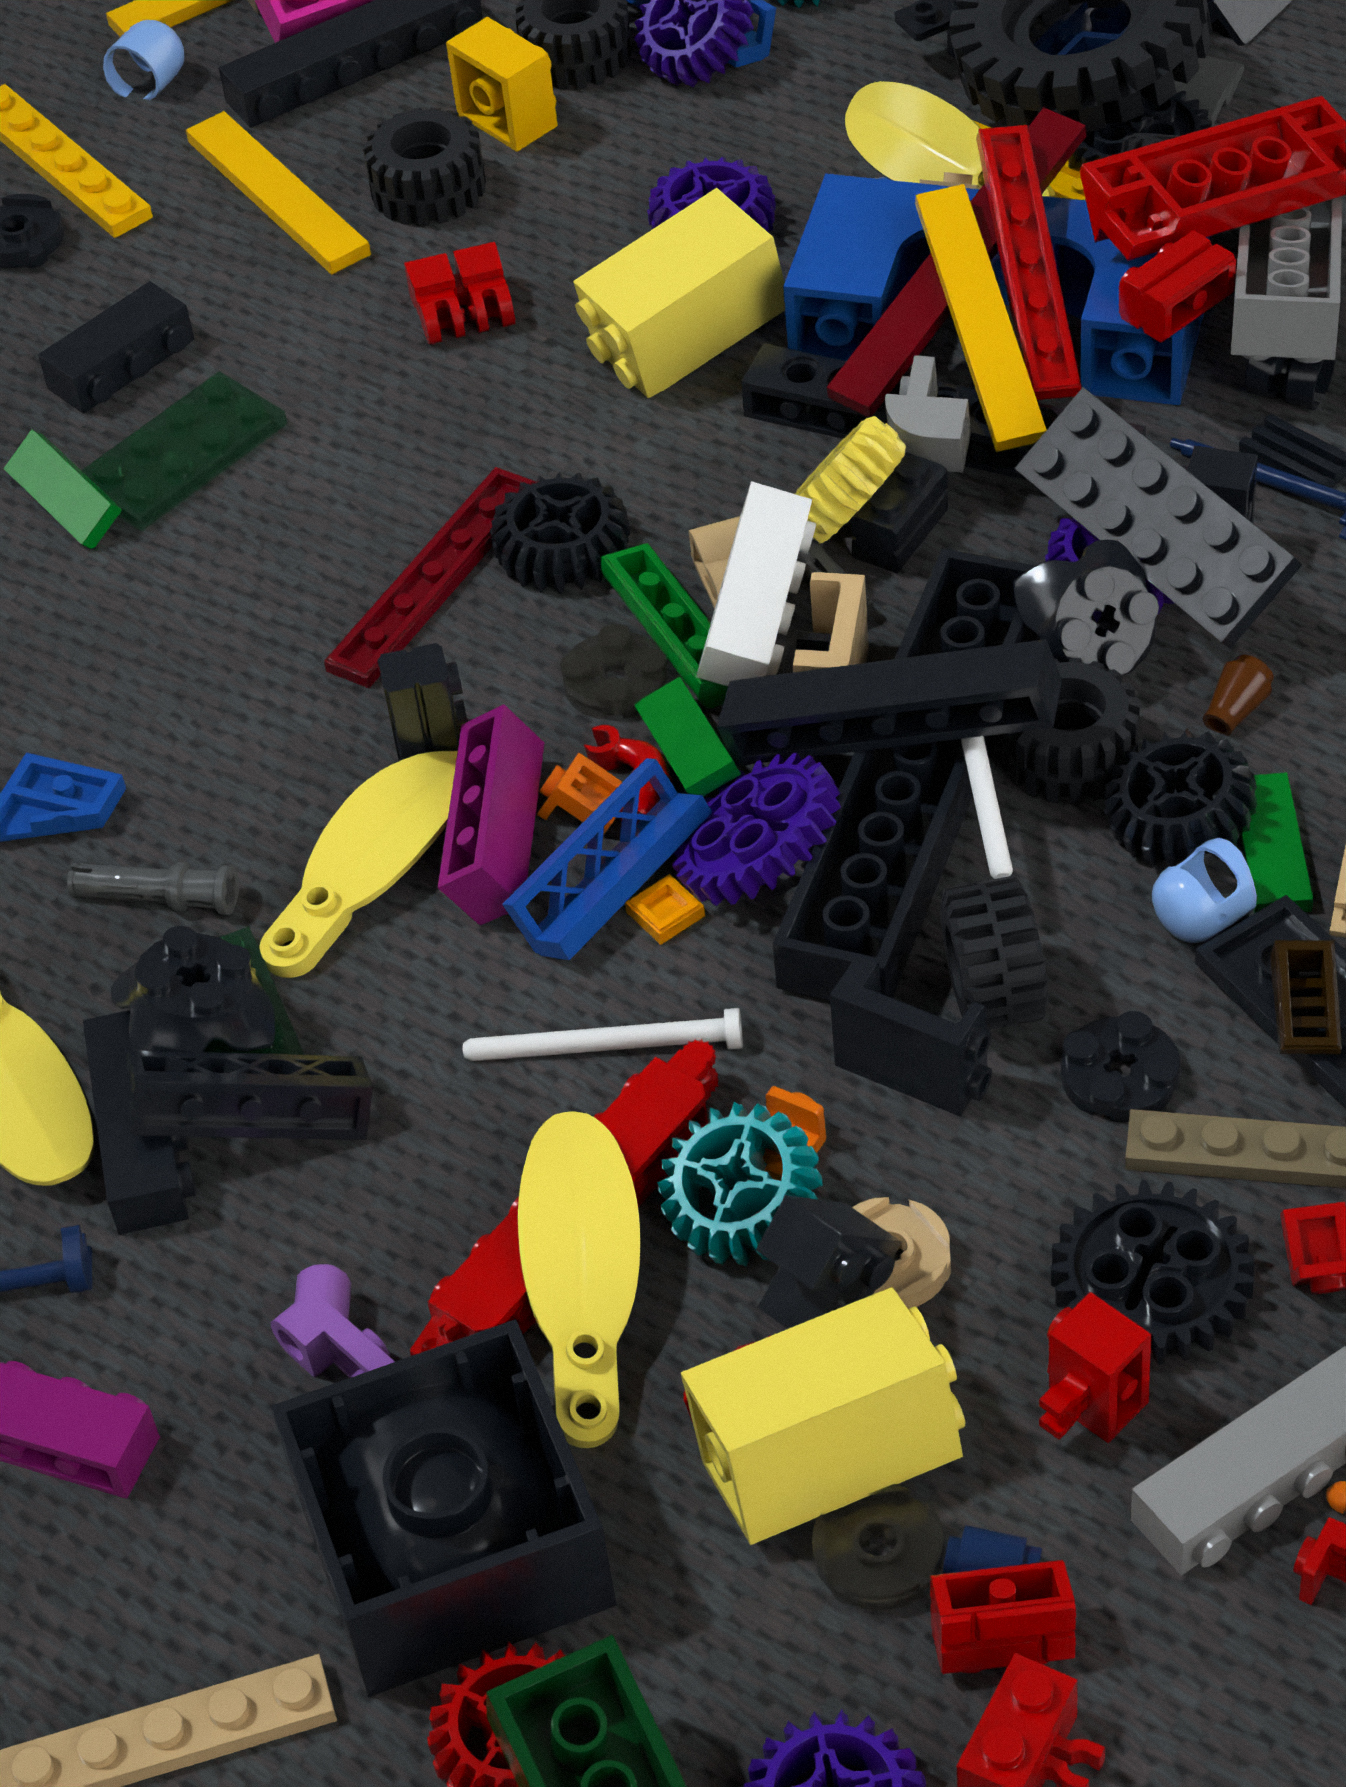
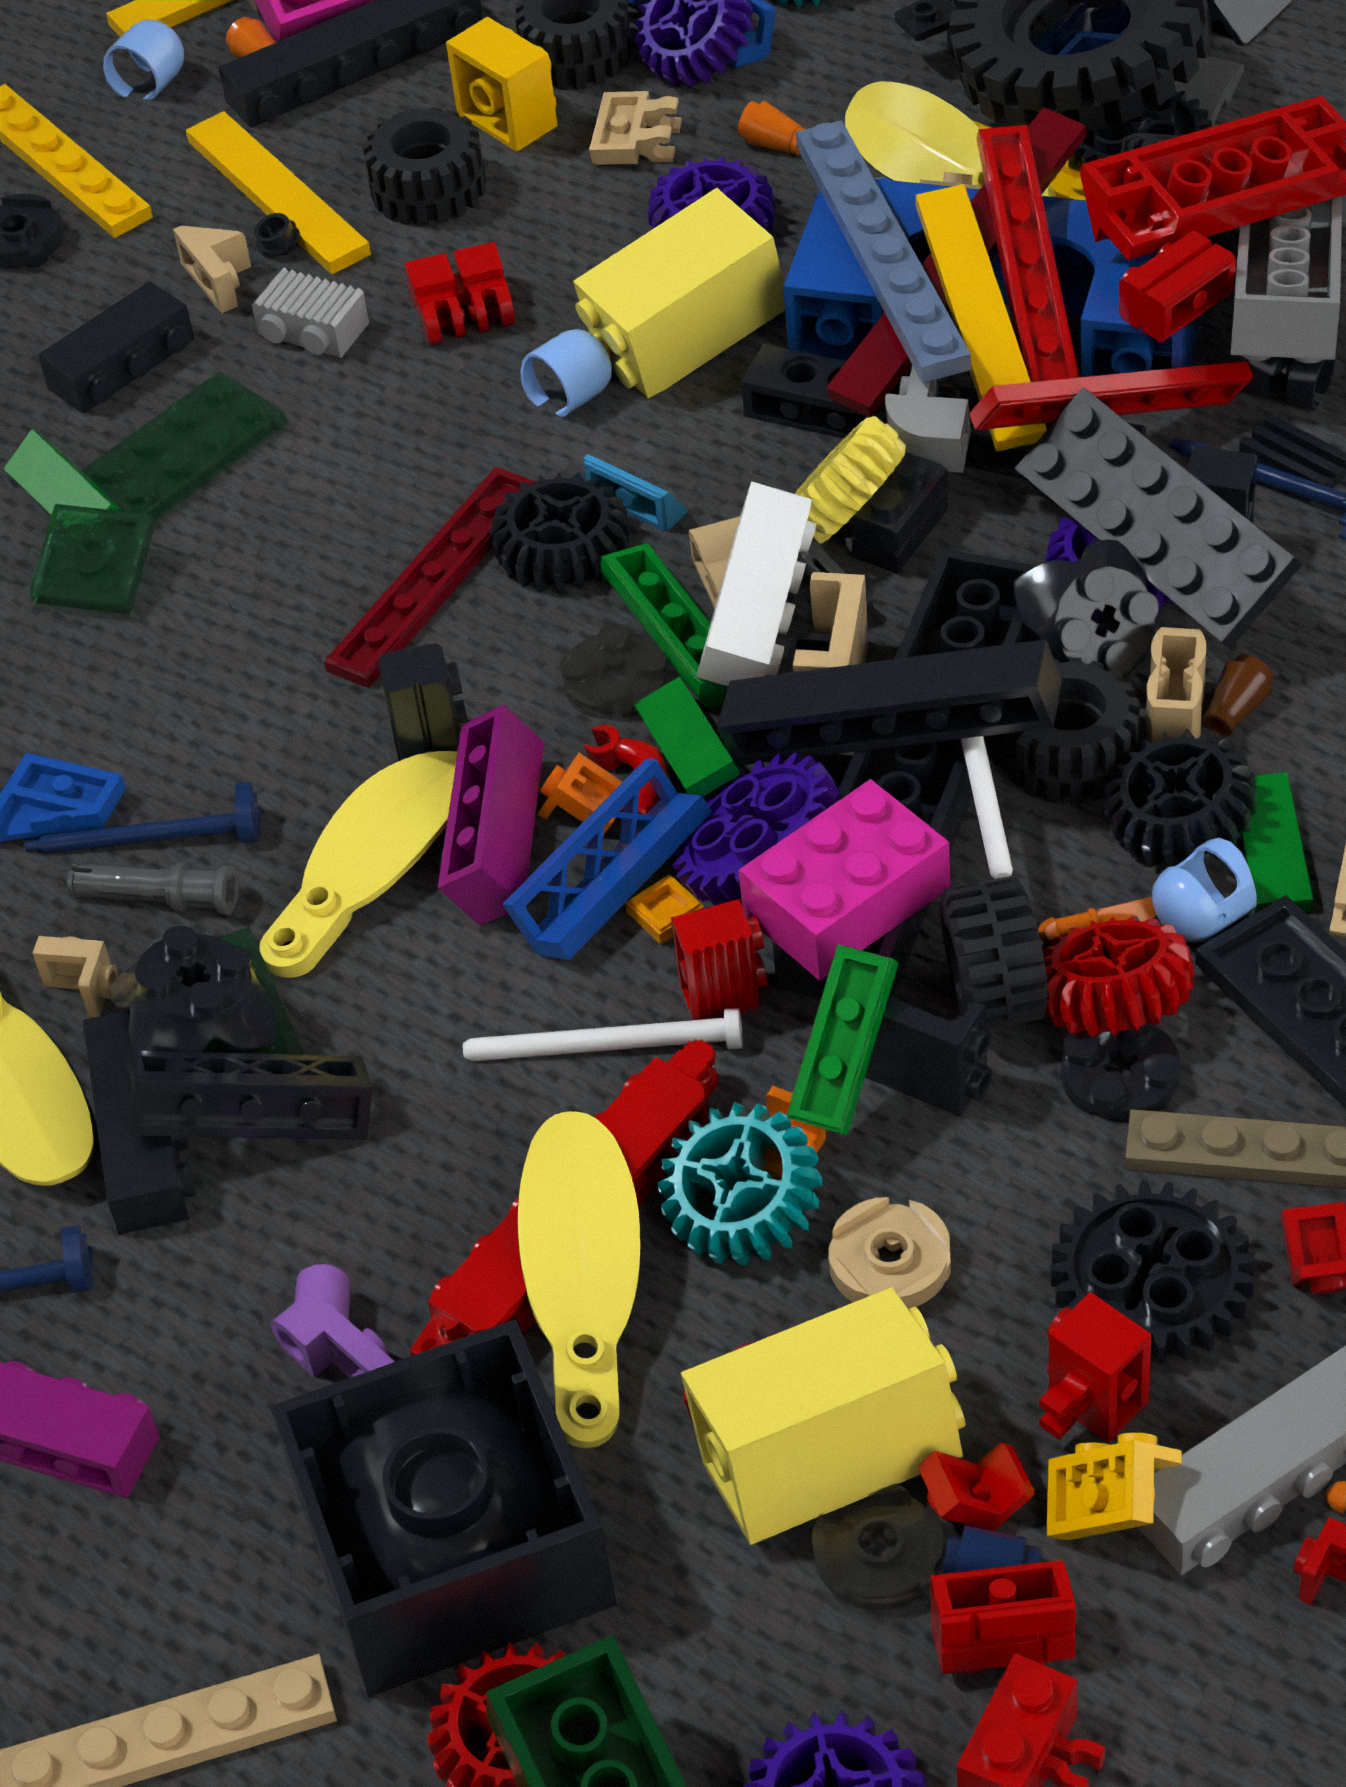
(77, 965): none -> tan bracket
(92, 559): none -> clear green plate
(213, 261): none -> tan slope
(244, 821): none -> dark blue piece
(247, 36): none -> orange cone
(276, 235): none -> black plate
(310, 313): none -> light grey brick
(577, 361): none -> light blue helmet
(622, 130): none -> tan plate
(639, 497): none -> dark azure slope
(719, 959): none -> red brick
(768, 128): none -> orange cone
(824, 1259): black brick -> none
(842, 1039): none -> green tile
(845, 877): none -> dark pink brick
(883, 252): none -> sand blue plate
(978, 1492): none -> red bracket
(1053, 927): none -> orange piece
(1105, 1486): none -> yellow bracket
(1117, 975): none -> red gear
(1123, 393): none -> red tile
(1175, 683): none -> tan brick
(1306, 957): dark brown slope -> none

